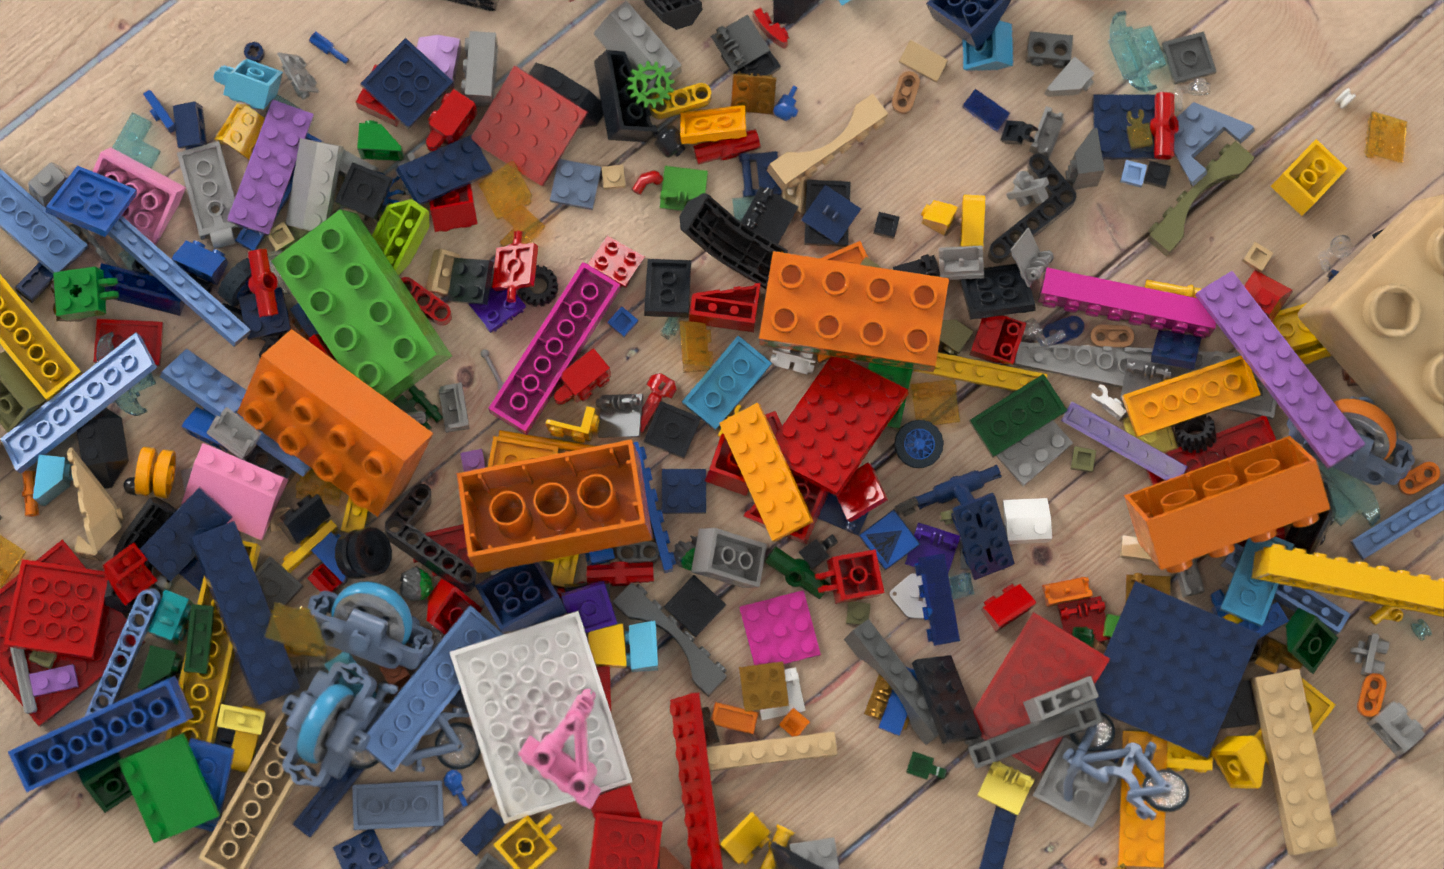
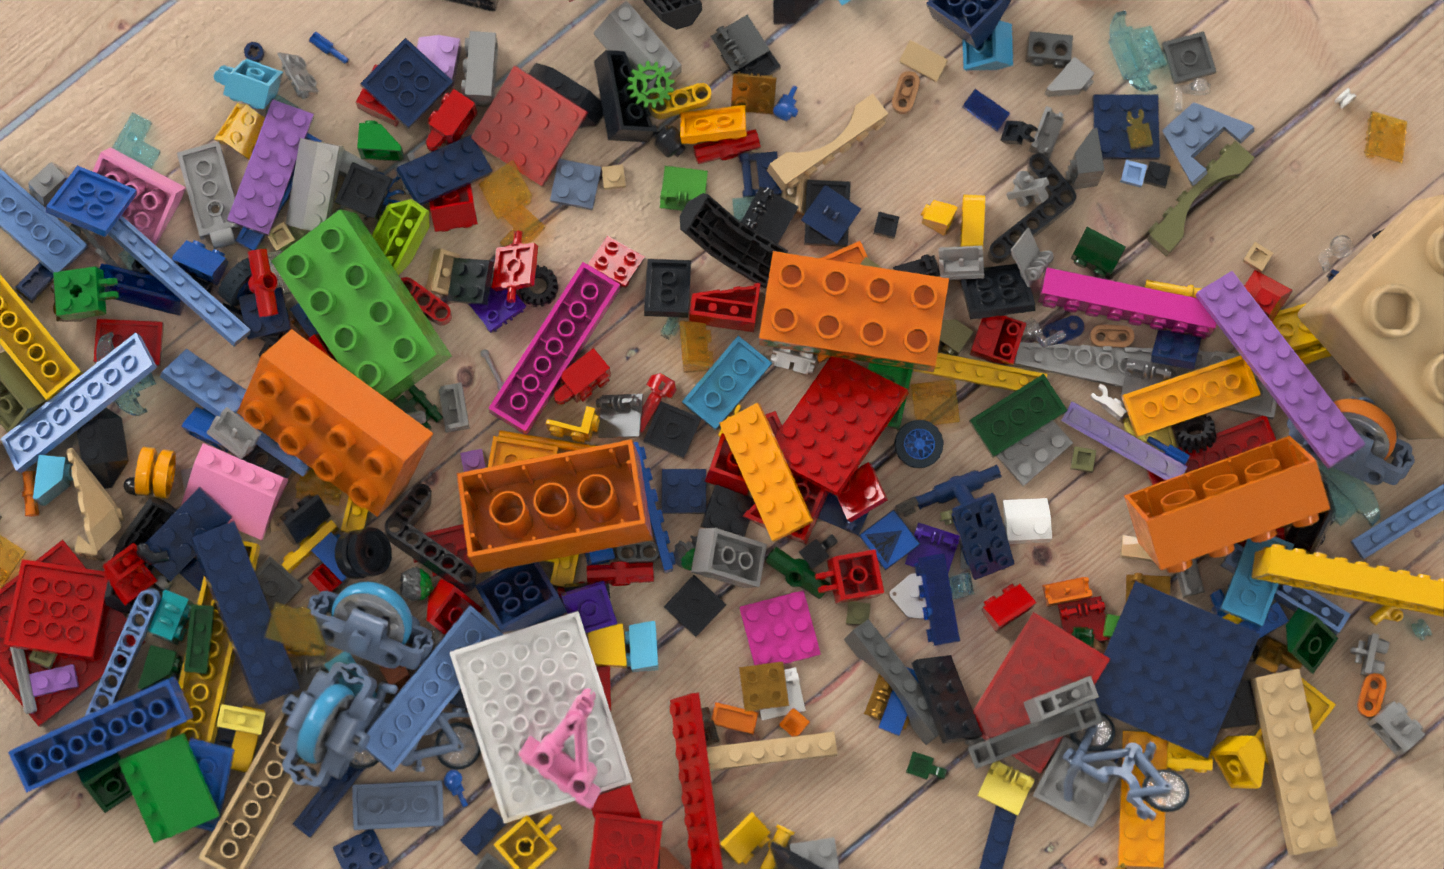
(145, 554): none -> black arm
(159, 112): blue plate -> none
(189, 125): dark blue hinge -> none
(622, 321): blue plate -> none
(638, 607): dark grey arch -> none
(645, 179): red arm -> none
(727, 510): none -> black plate
(774, 32): red slope -> none
(1097, 253): none -> dark green slope
(1164, 126): red piece -> none
(1171, 450): none -> blue axle
(1309, 177): yellow slope -> none
(1418, 479): orange plate -> none

